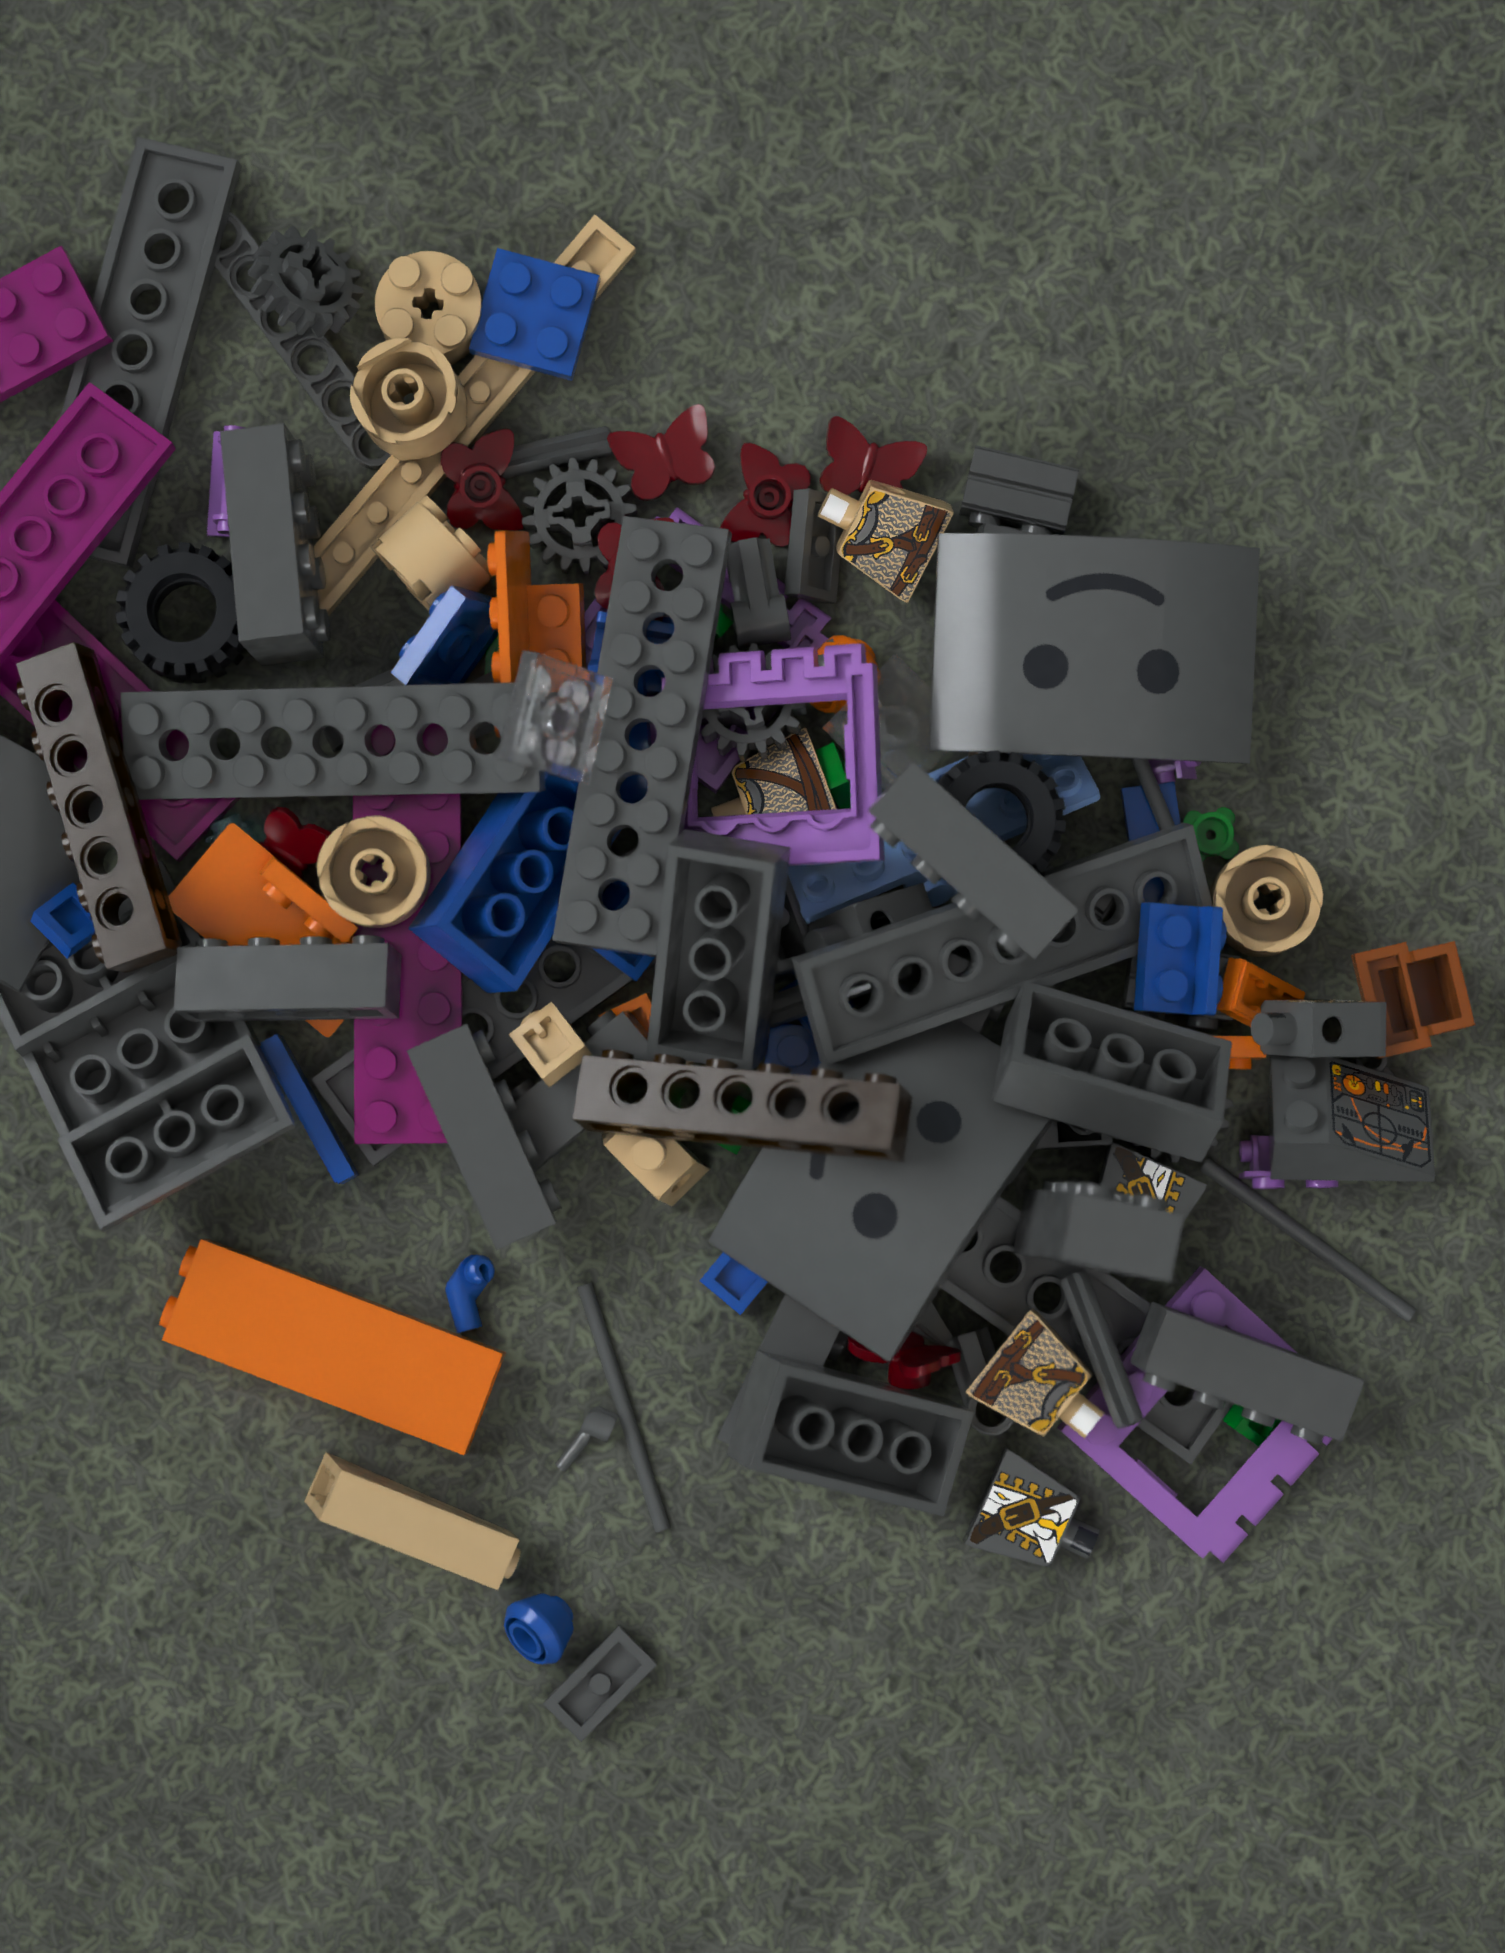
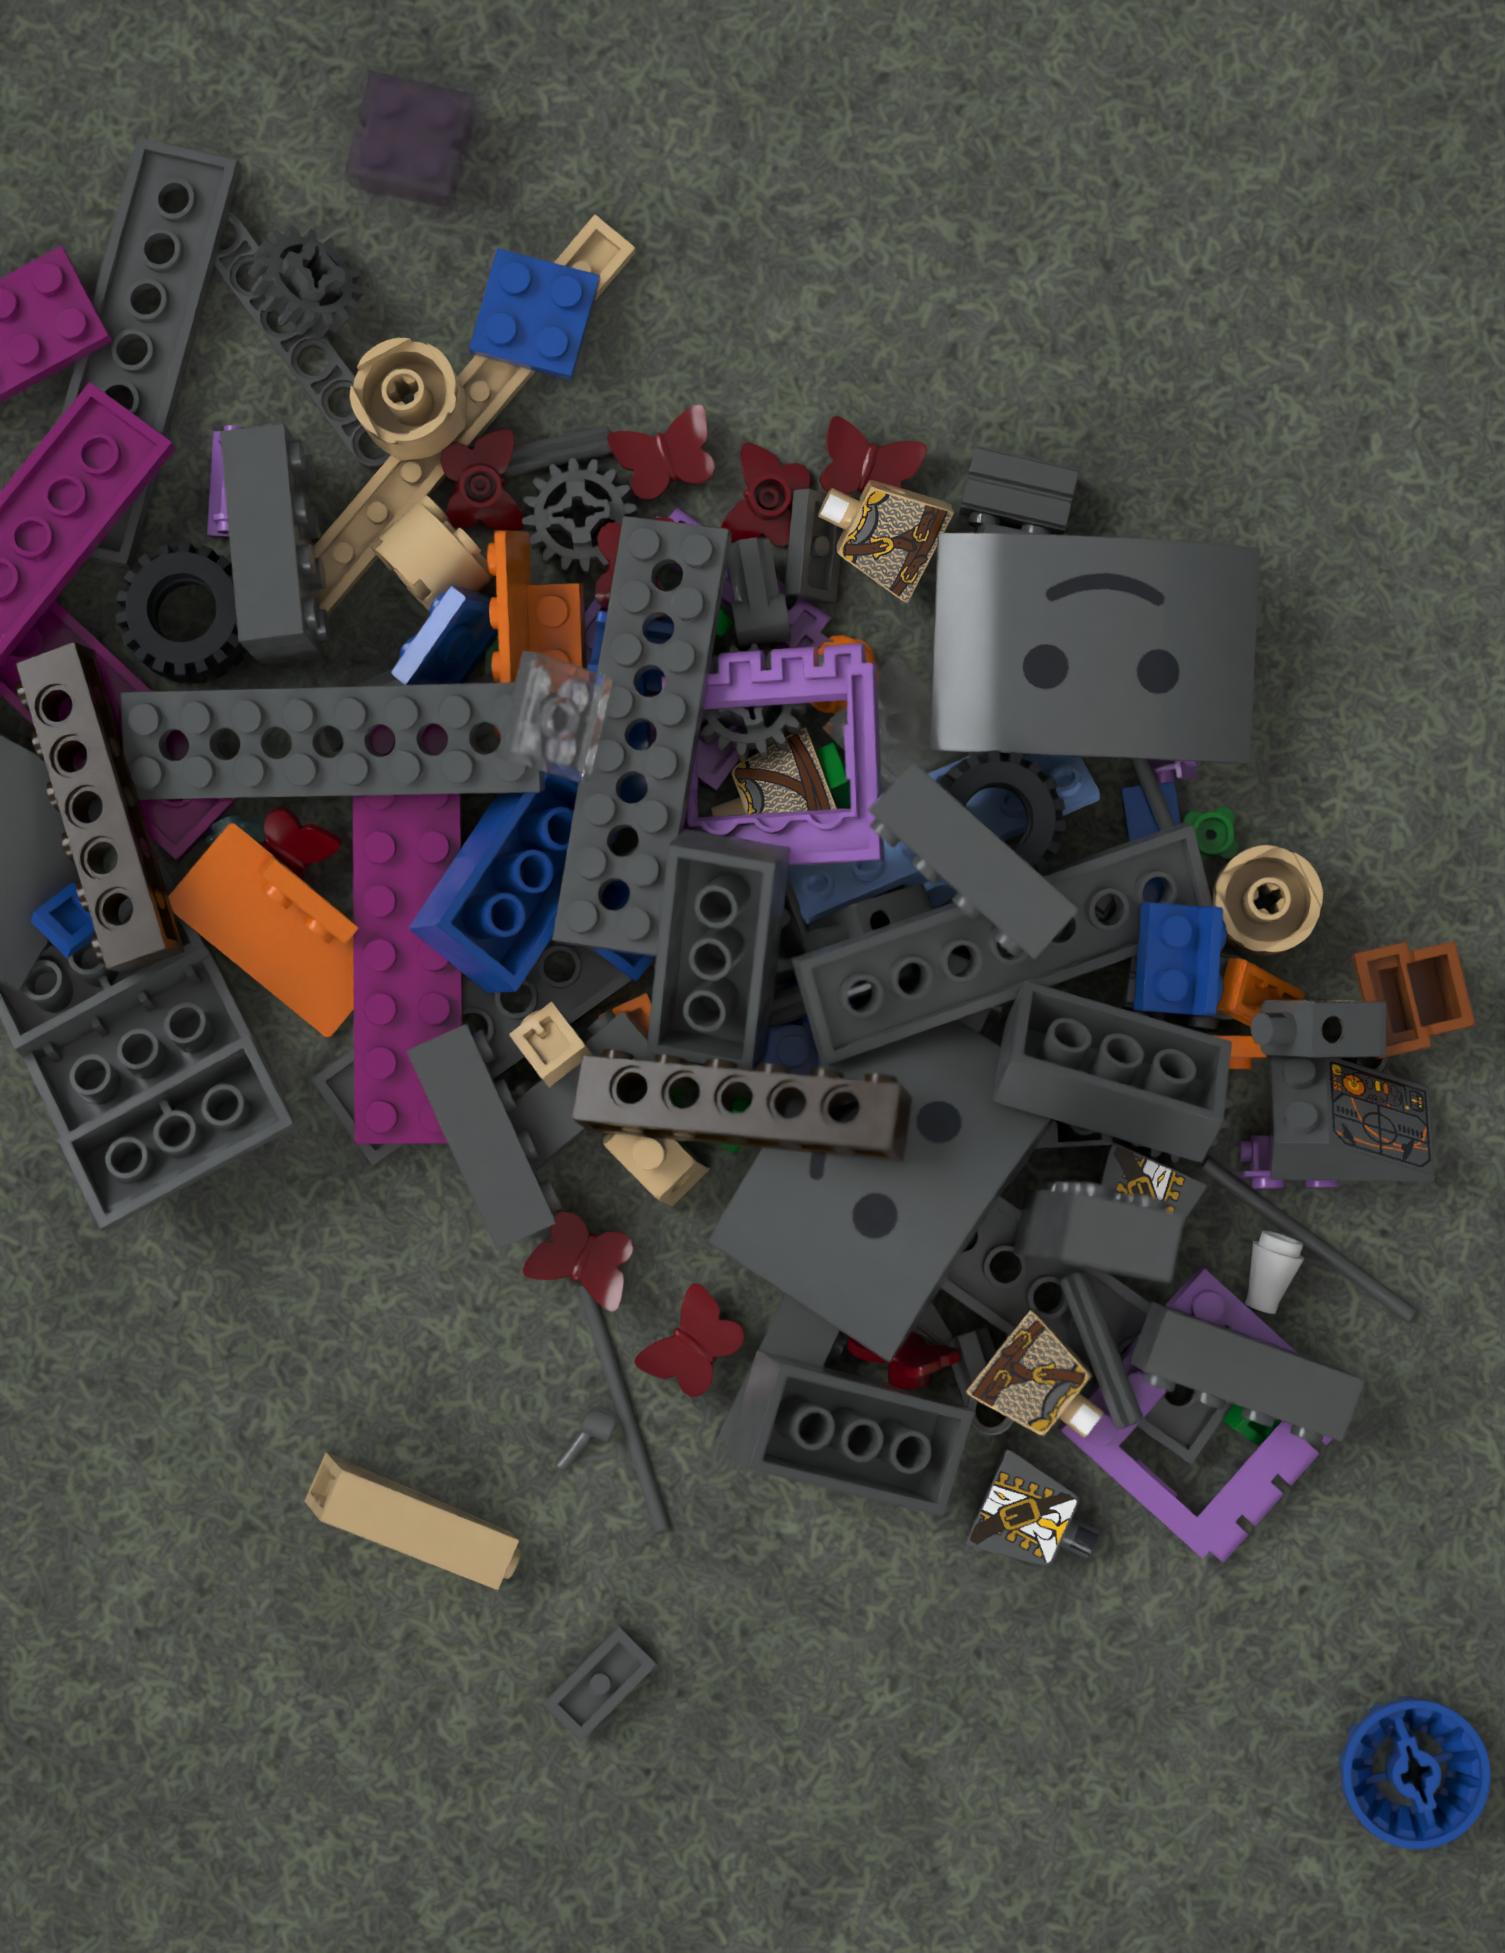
(288, 980): dark grey brick -> none
(309, 1109): blue tile -> none
(331, 1345): orange brick -> none
(365, 842): tan brick -> none
(408, 140): none -> clear purple piece
(427, 278): tan brick -> none
(465, 1287): blue arm -> none
(539, 1627): blue cone -> none
(583, 1257): none -> dark red animal
(693, 1345): none -> dark red animal
(733, 1283): blue plate -> none
(1272, 1269): none -> white cone
(1430, 1818): none -> blue gear

